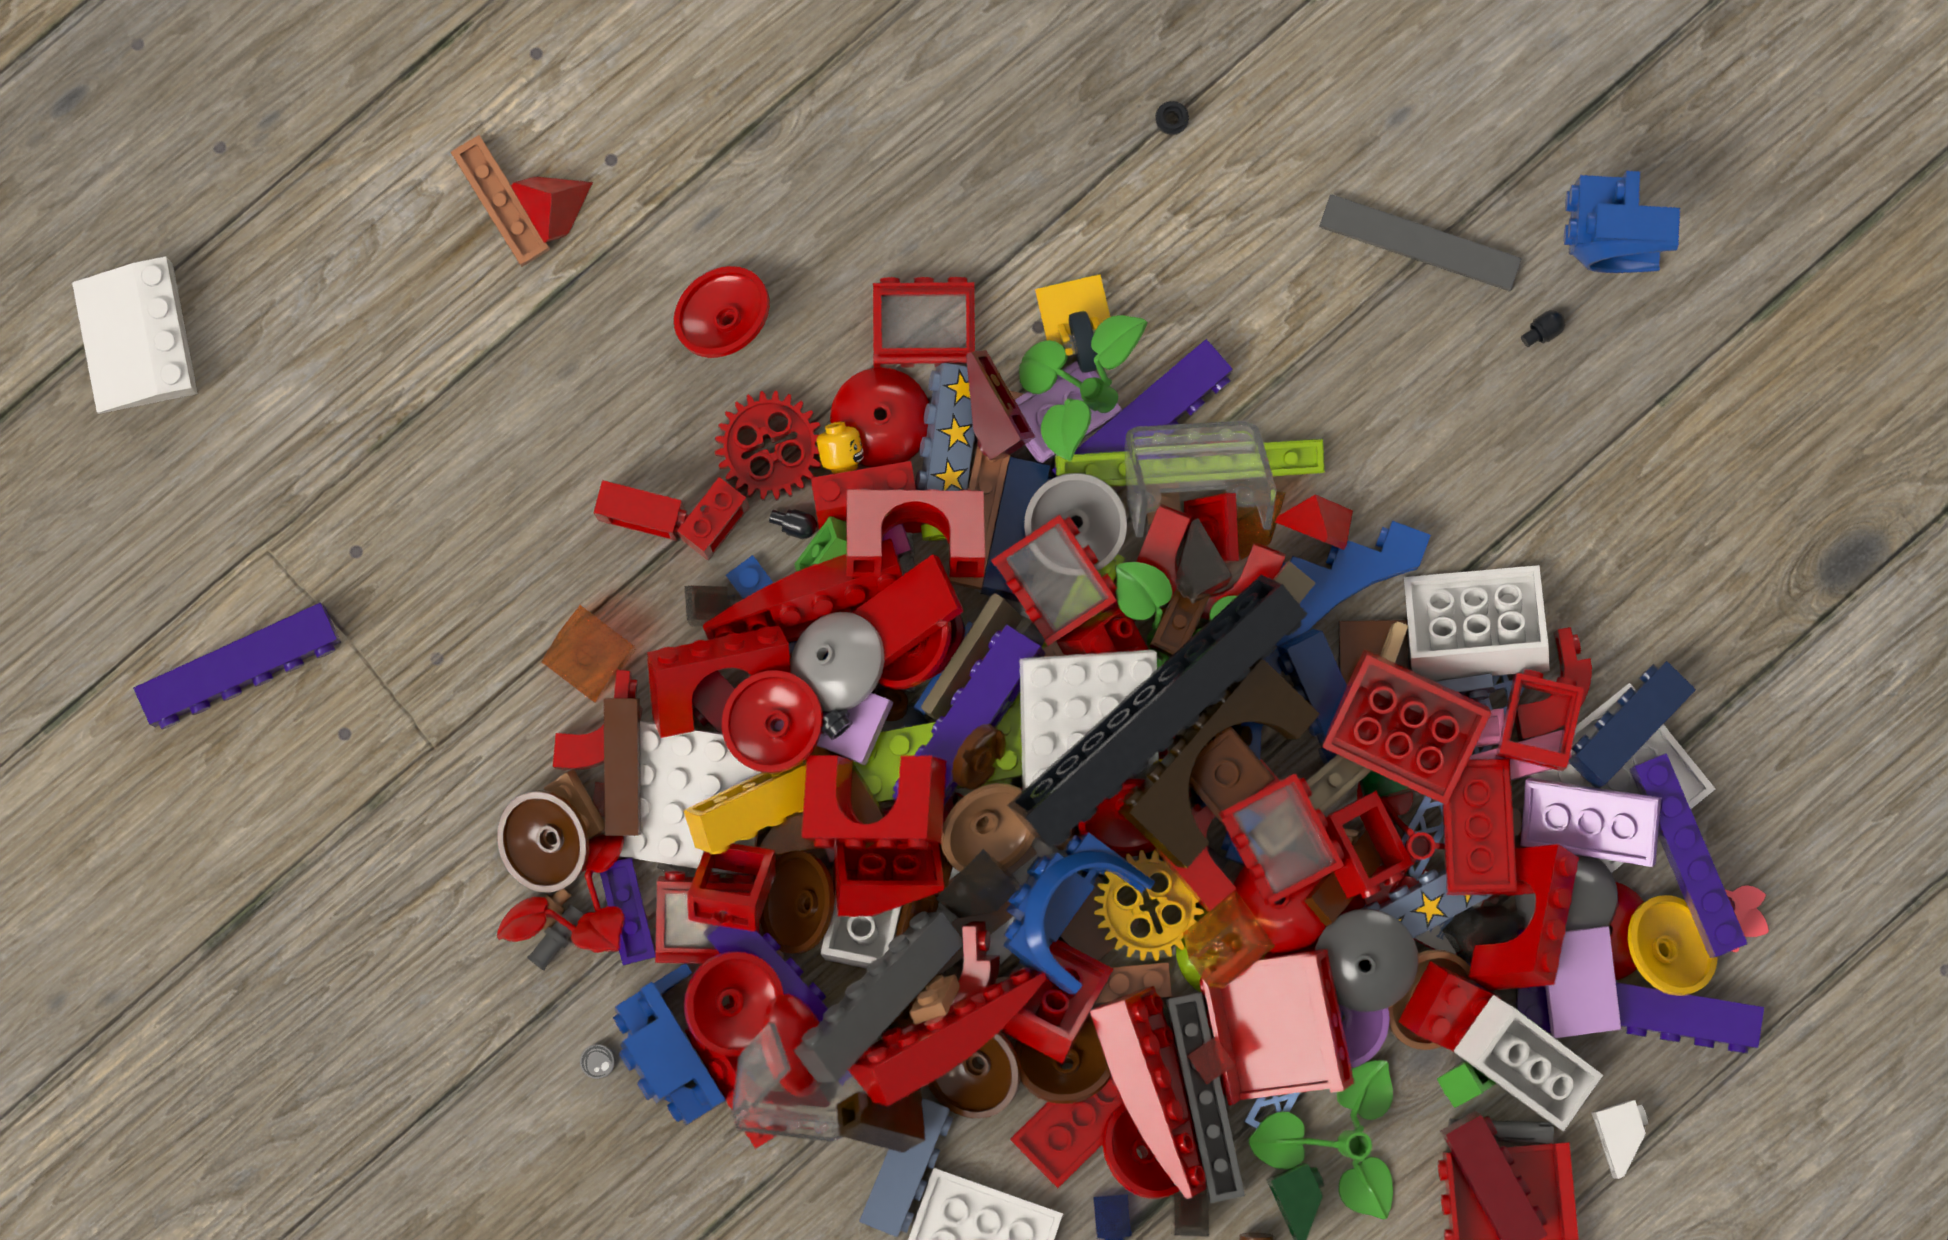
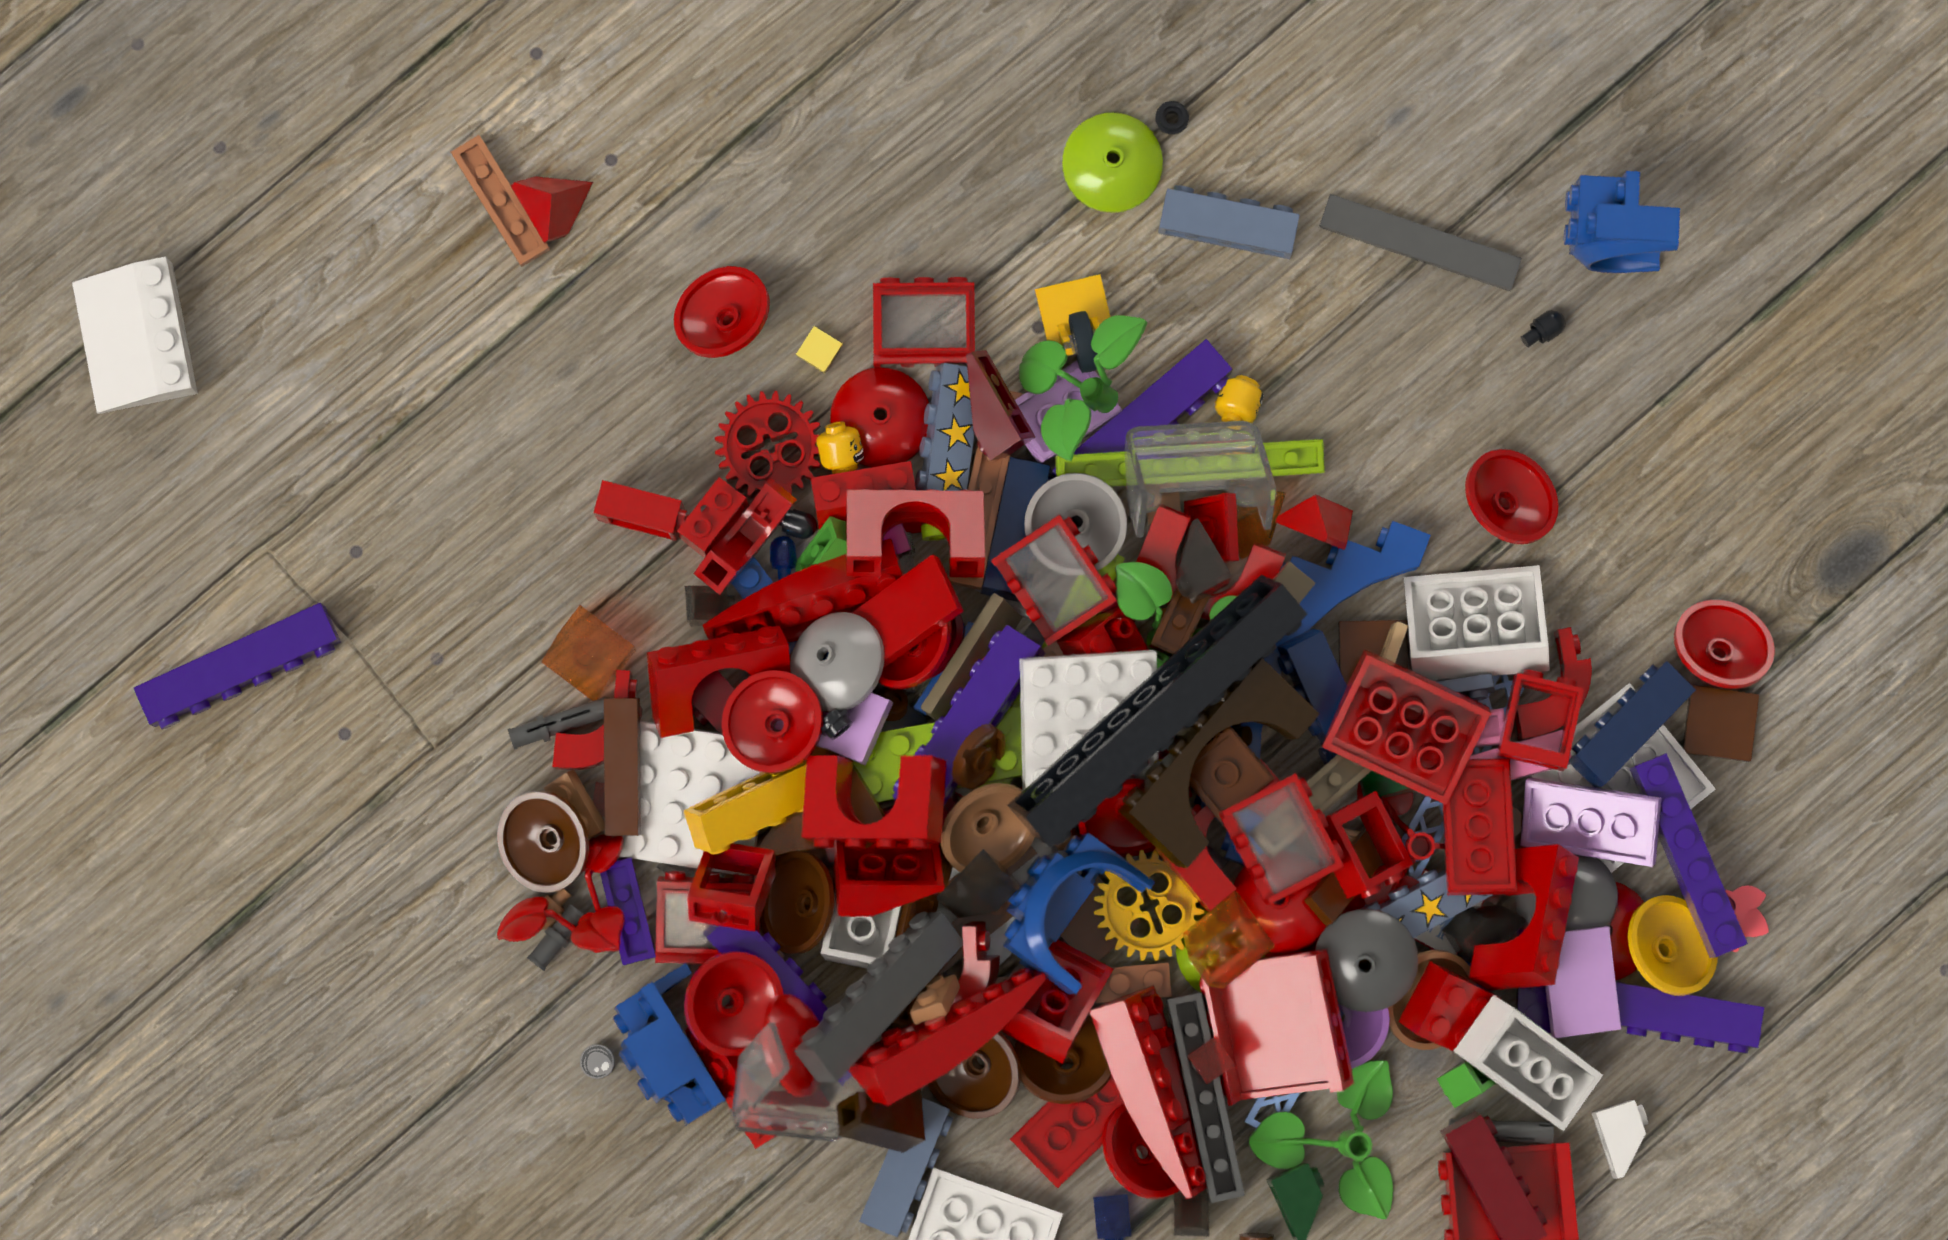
(560, 722): none -> dark grey pin
(745, 537): none -> red arch
(783, 555): none -> clear blue cylinder
(819, 349): none -> light yellow tile
(1109, 185): none -> lime dish
(1228, 222): none -> sand blue brick
(1239, 400): none -> yellow head
(1511, 496): none -> red dish
(1721, 723): none -> reddish brown tile
(1733, 635): none -> red dish

